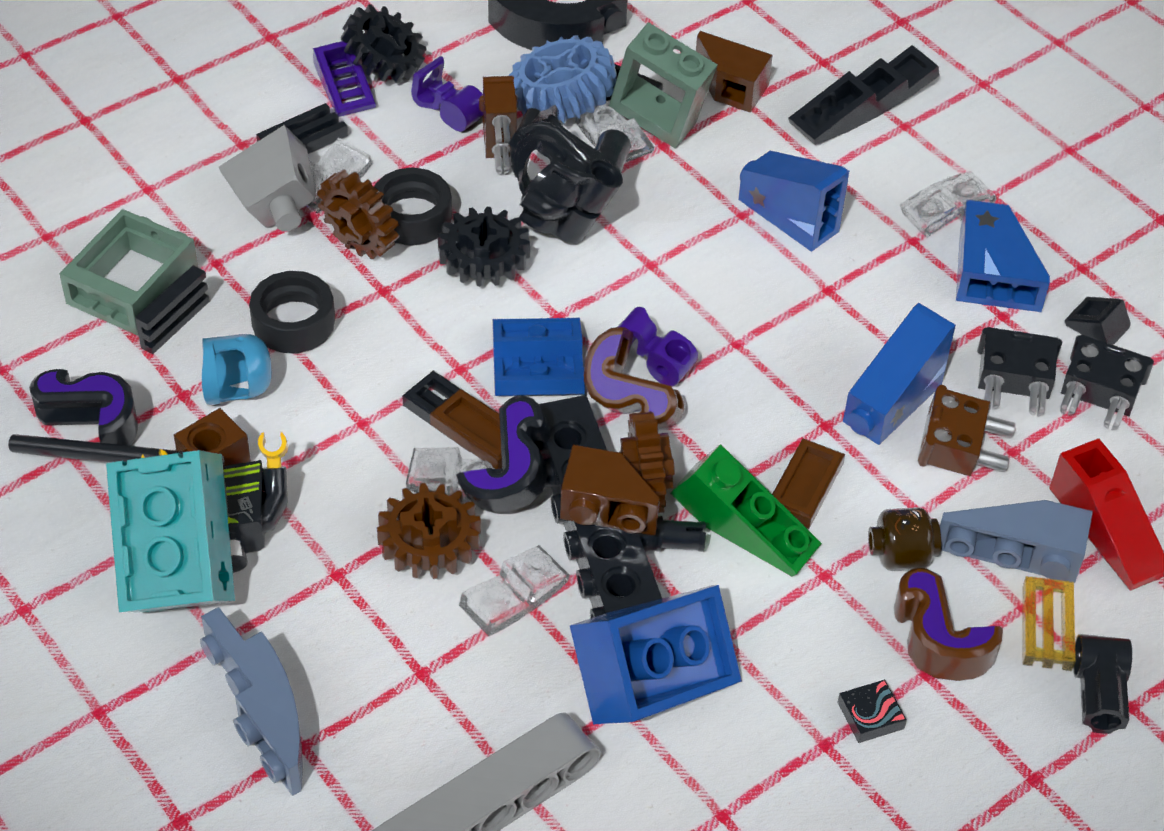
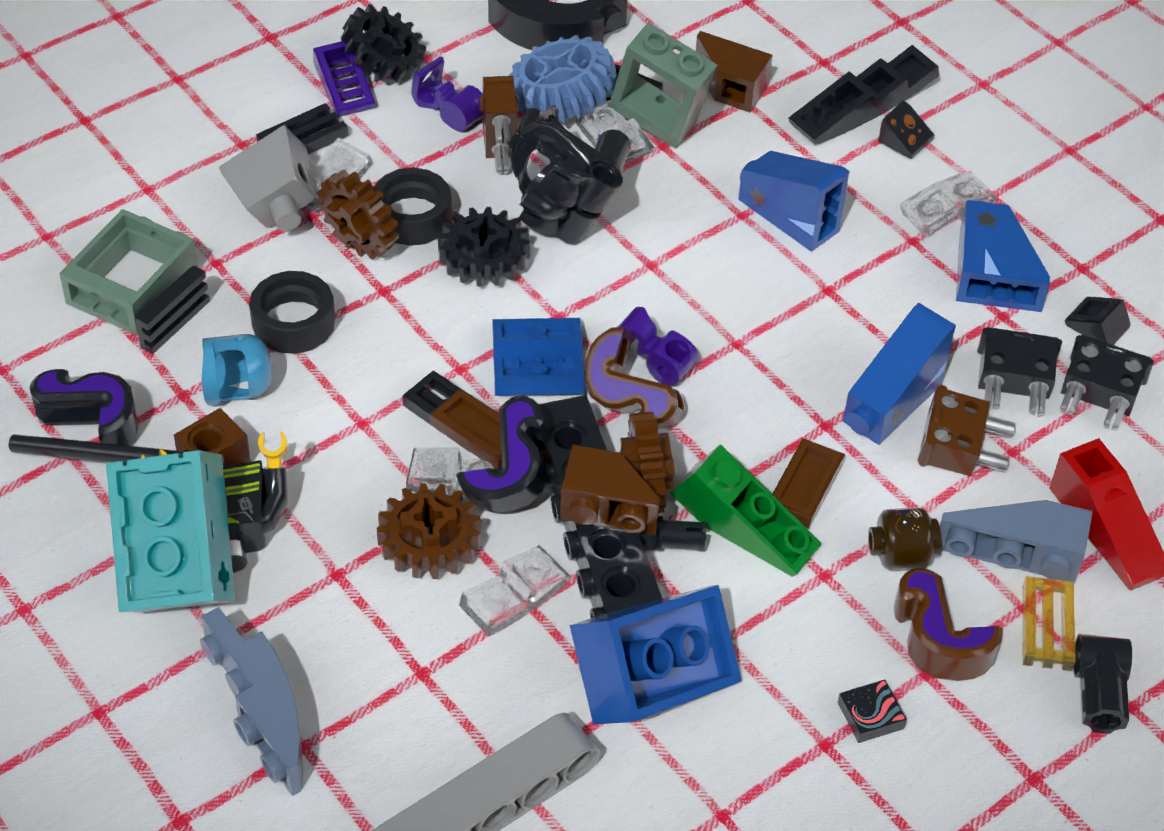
(905, 131): none -> black slope

